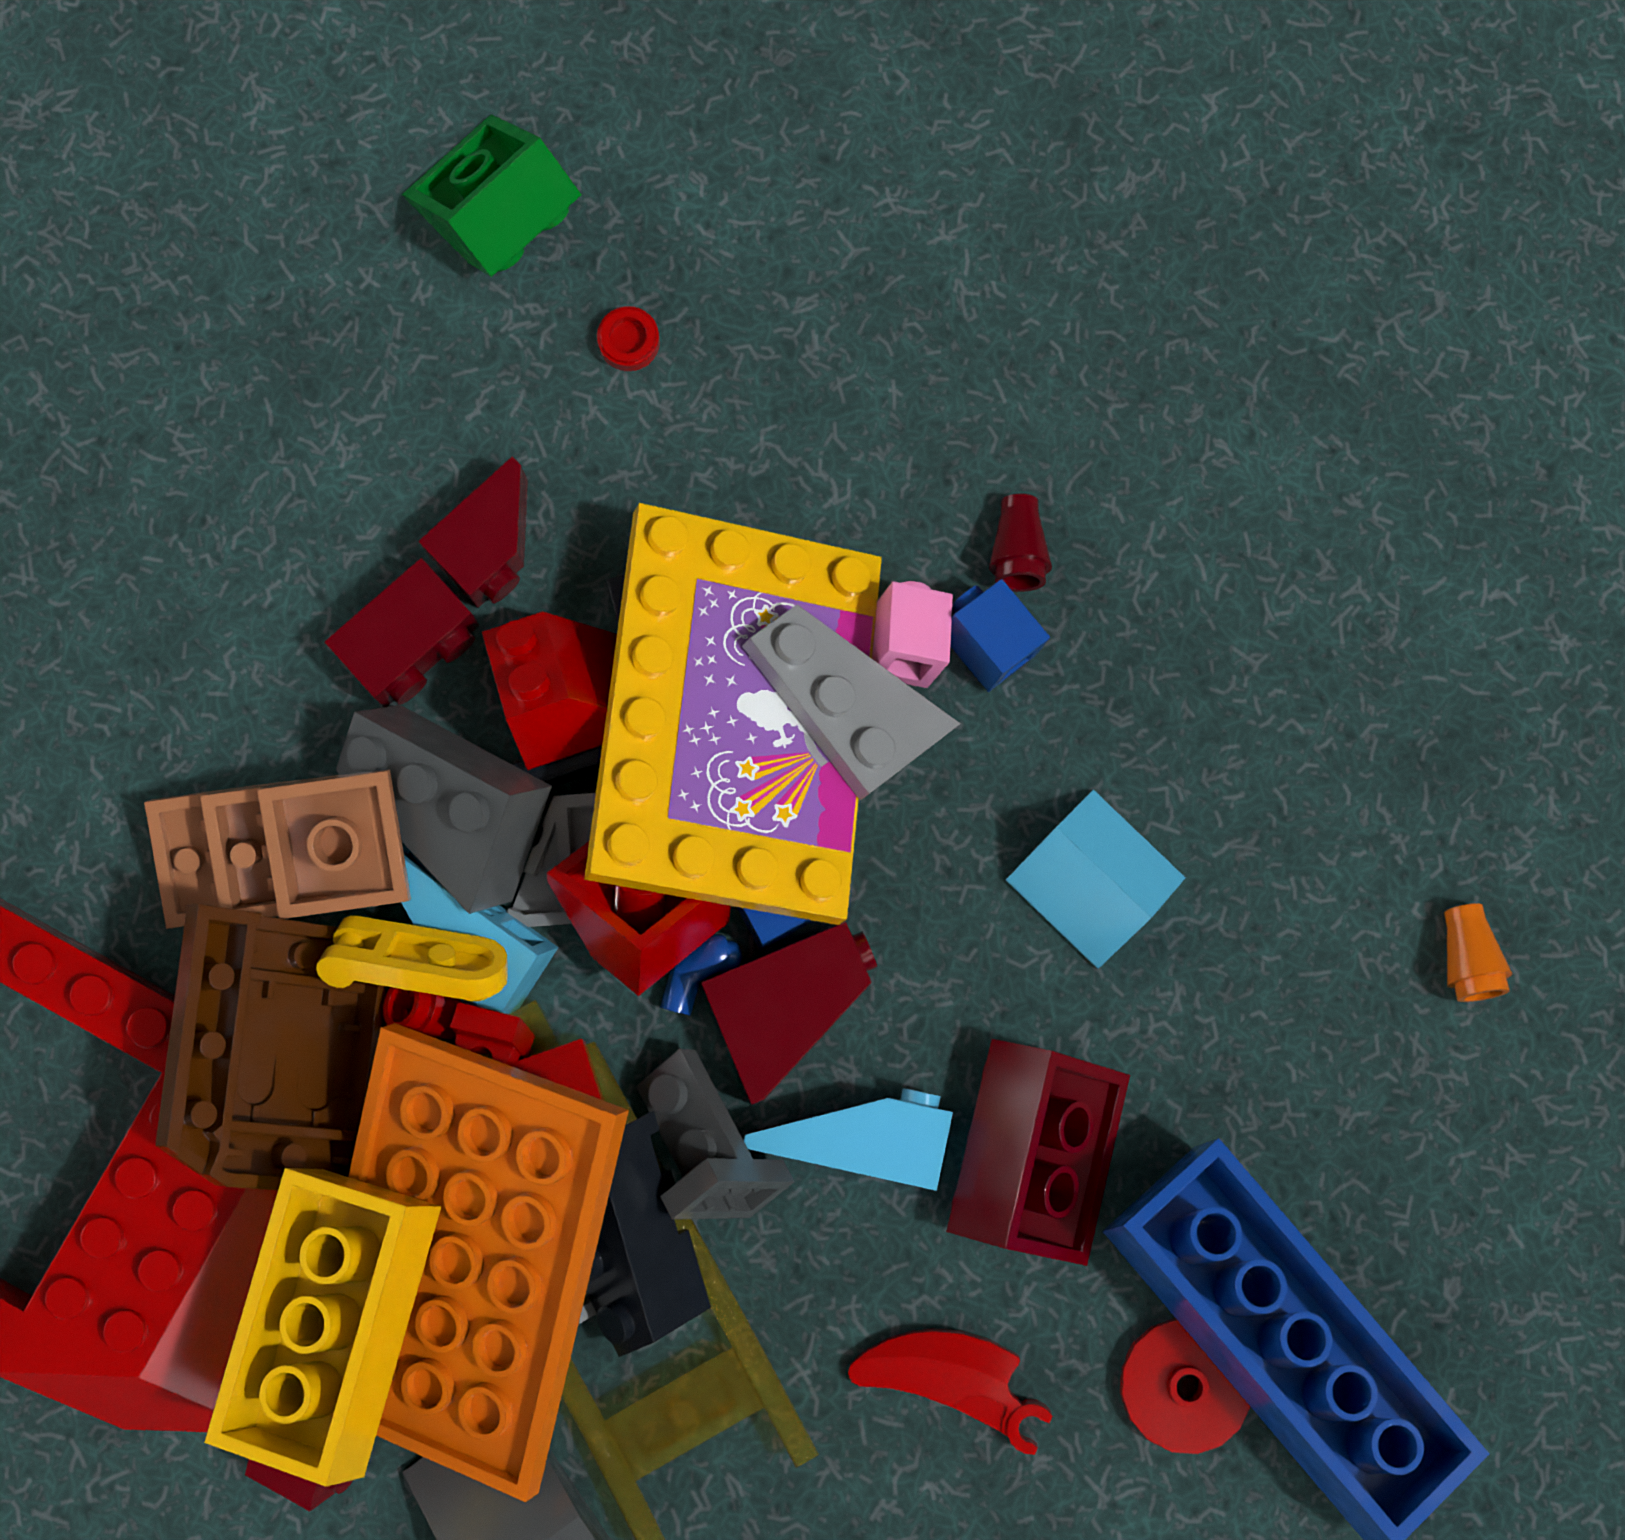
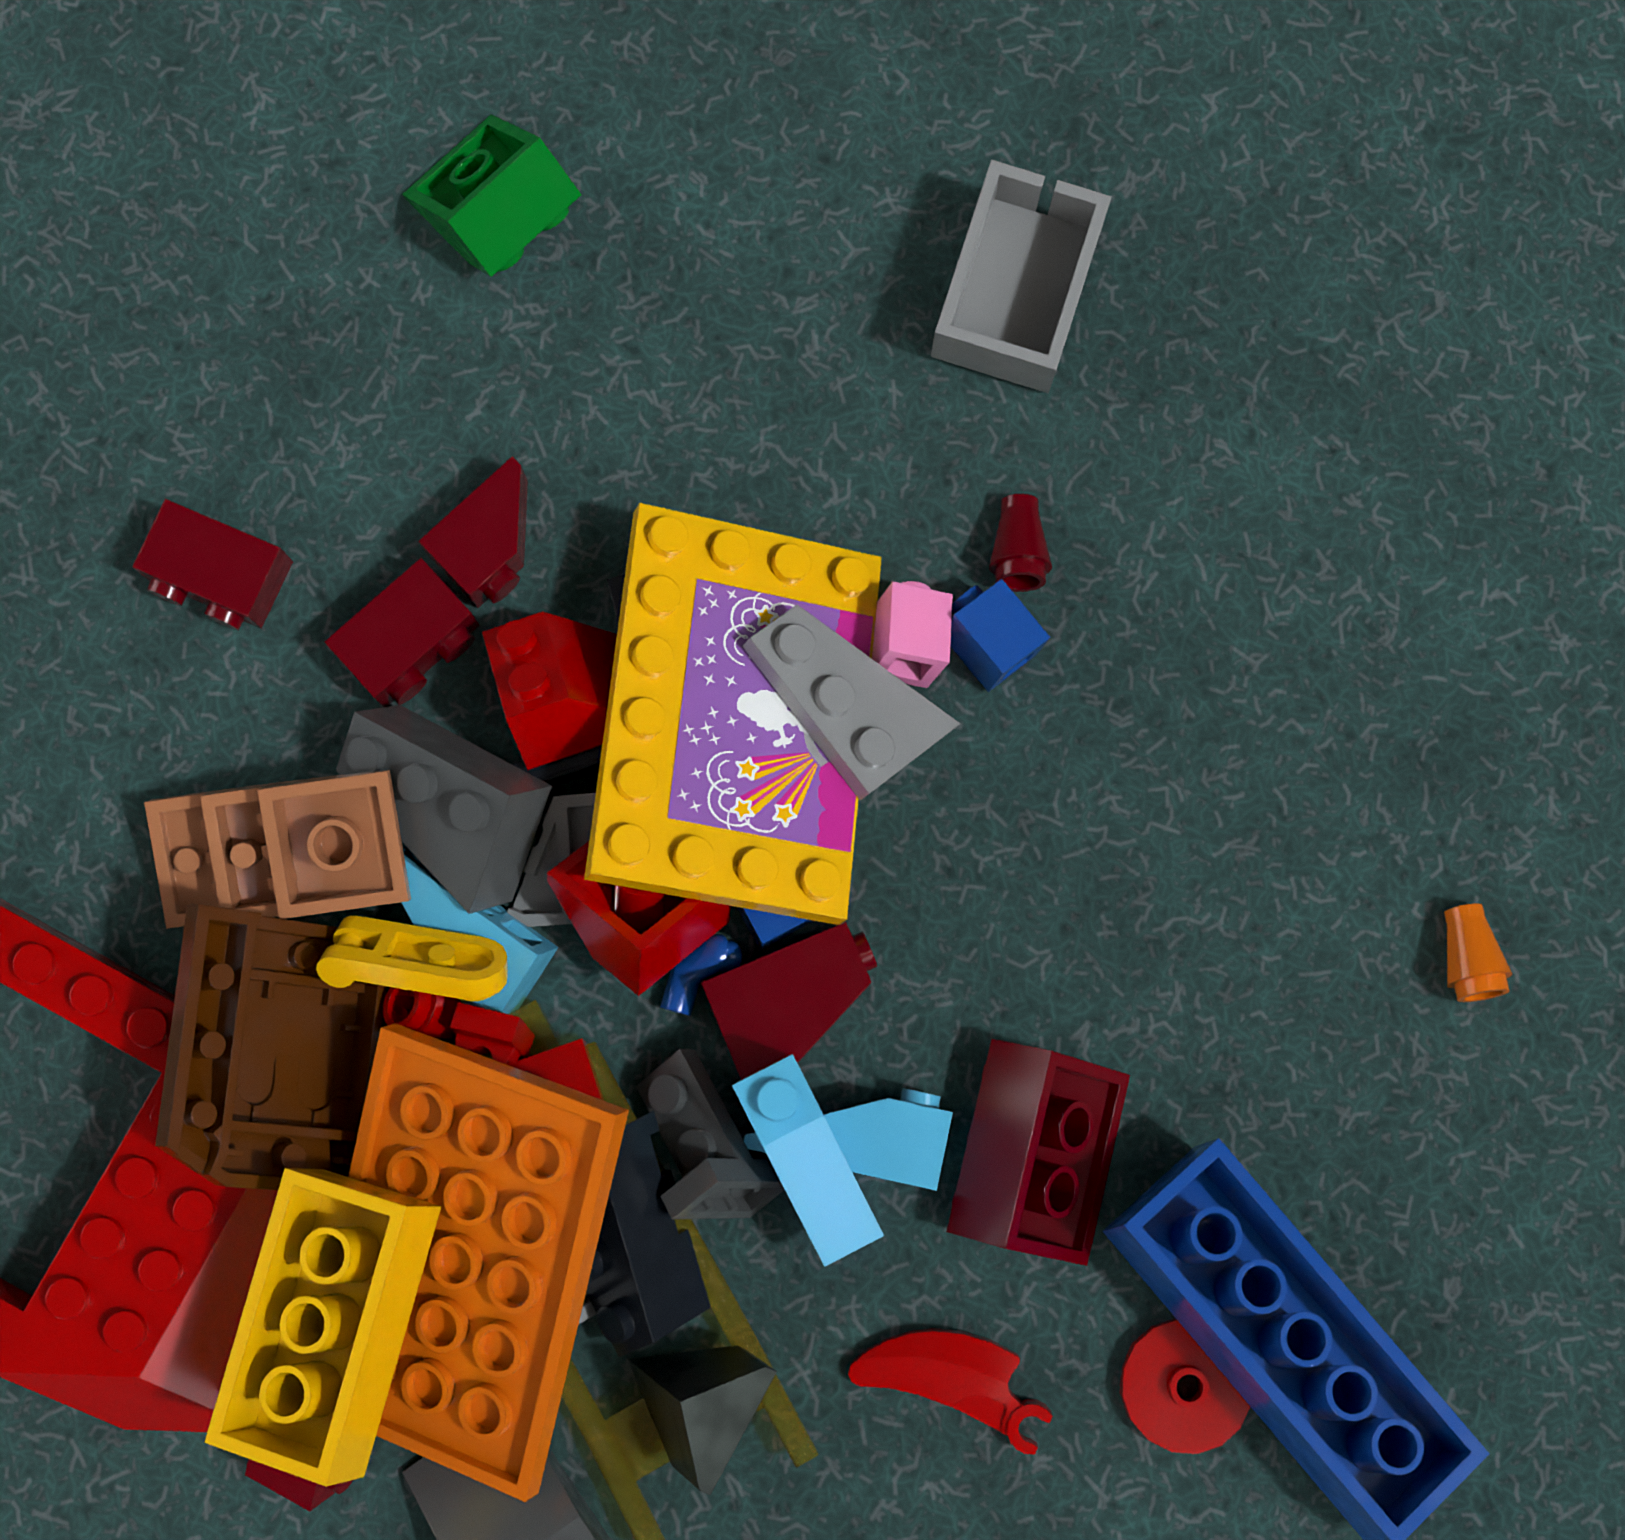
(212, 565): none -> dark red brick
(628, 338): red tile -> none
(702, 1405): none -> pearl dark grey slope
(808, 1160): none -> medium azure slope
(1019, 277): none -> light grey piece
(1096, 879): medium azure slope -> none

